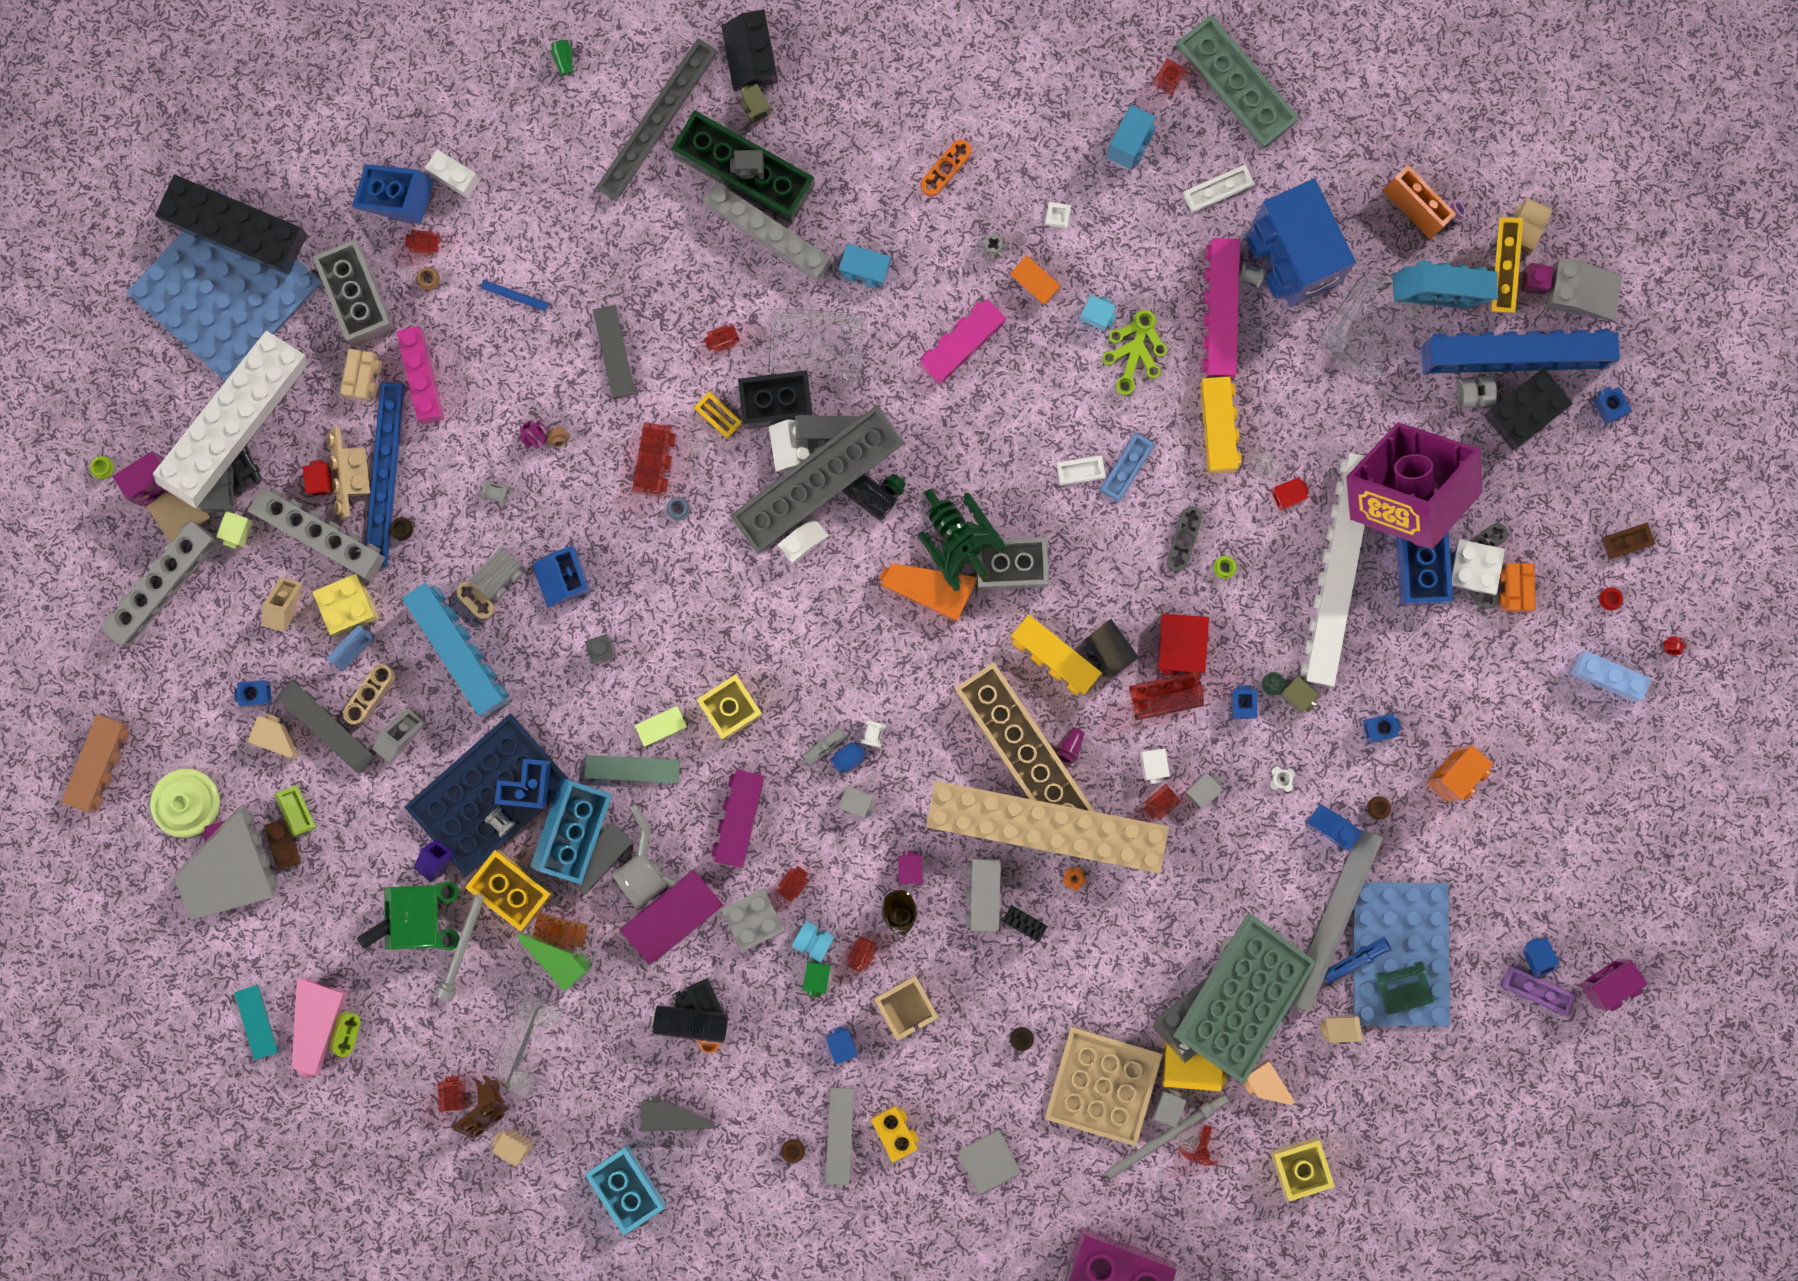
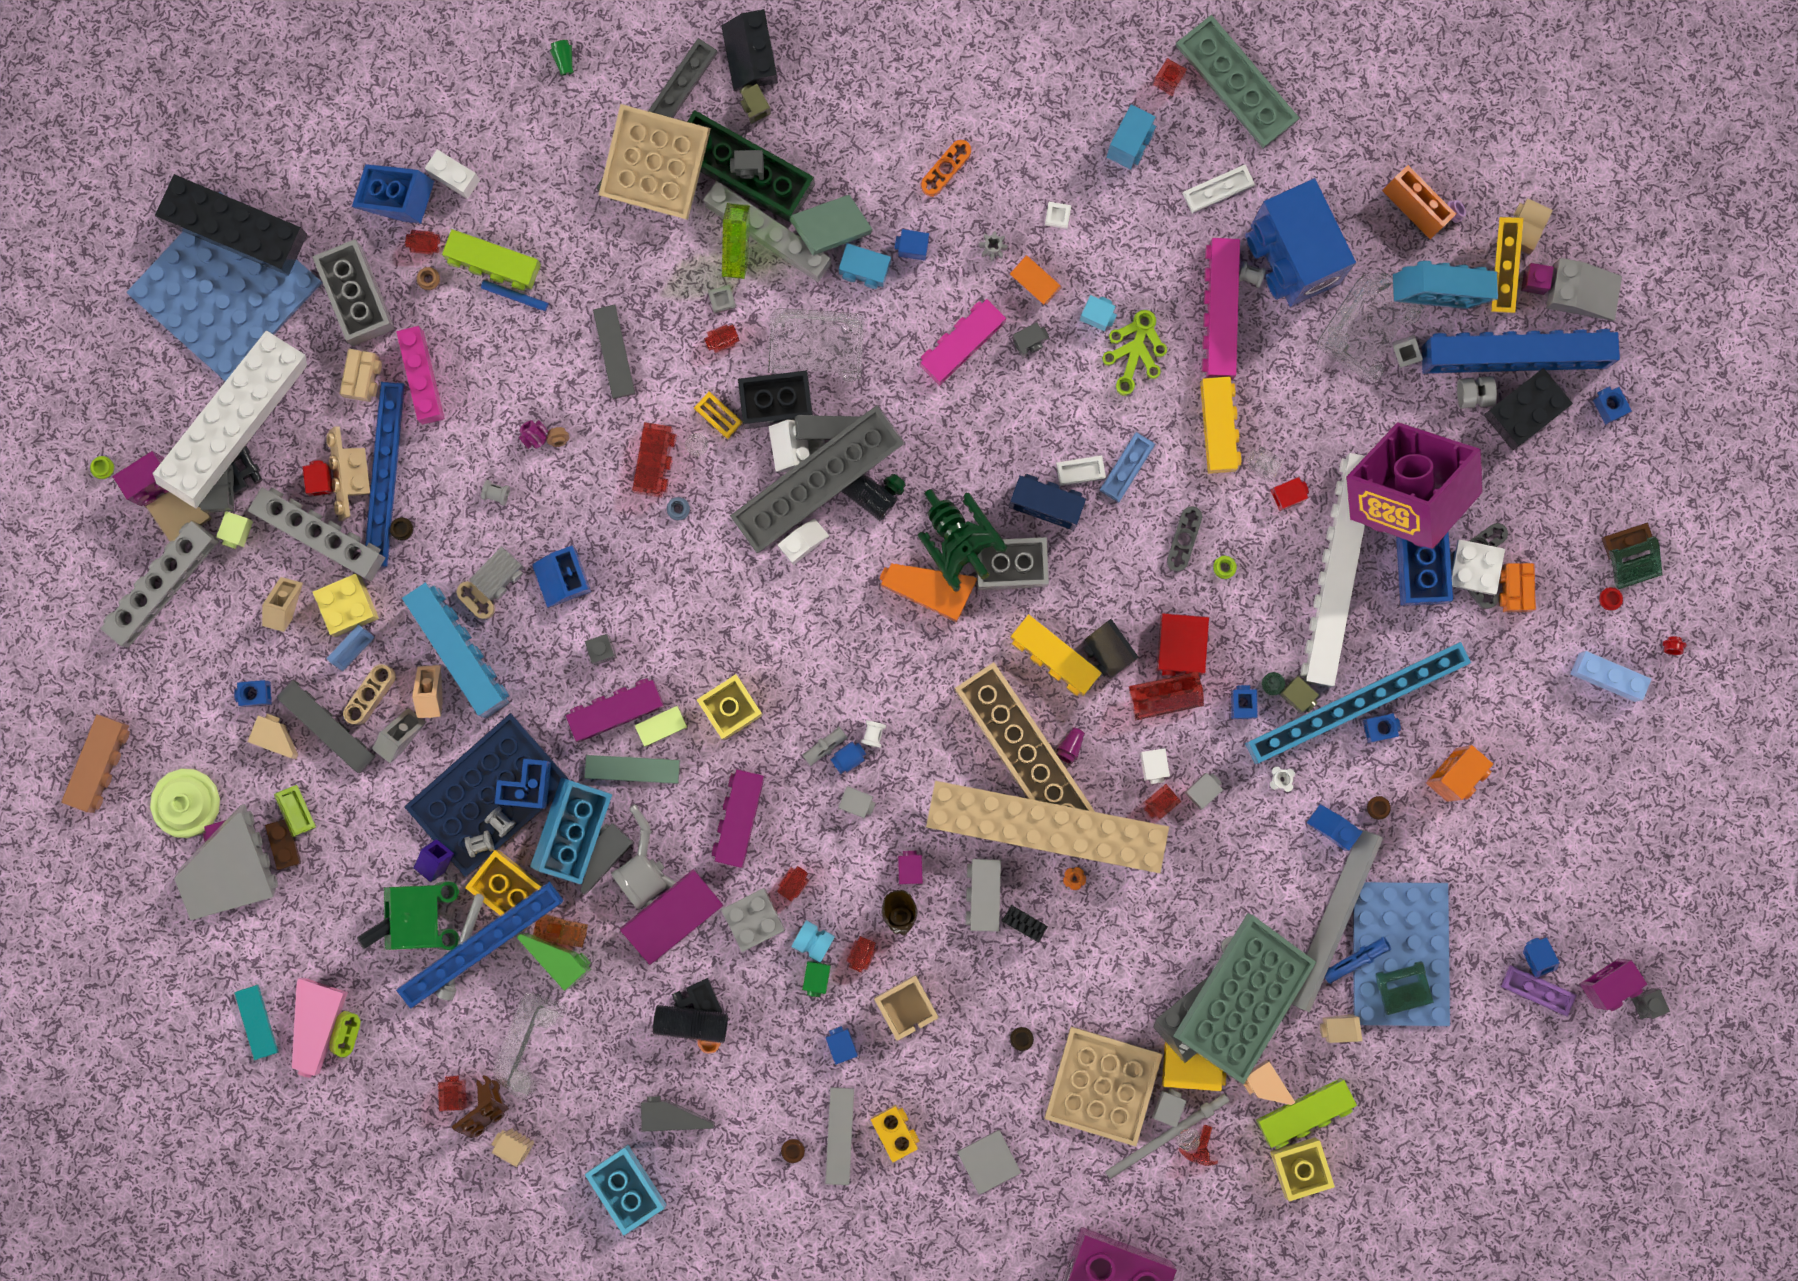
(428, 692): none -> light nougat slope
(479, 844): none -> light grey bush
(480, 945): none -> blue tile
(491, 259): none -> lime brick
(615, 710): none -> magenta brick
(654, 161): none -> tan plate
(722, 299): none -> light grey tile
(735, 240): none -> clear neon green brick
(831, 224): none -> sand green tile
(912, 244): none -> blue brick
(1030, 339): none -> dark grey brick
(1047, 502): none -> dark blue brick
(1306, 1113): none -> lime brick
(1357, 703): none -> dark azure brick
(1407, 351): none -> light grey brick
(1637, 569): none -> clear green plate
(1650, 1004): none -> dark grey brick

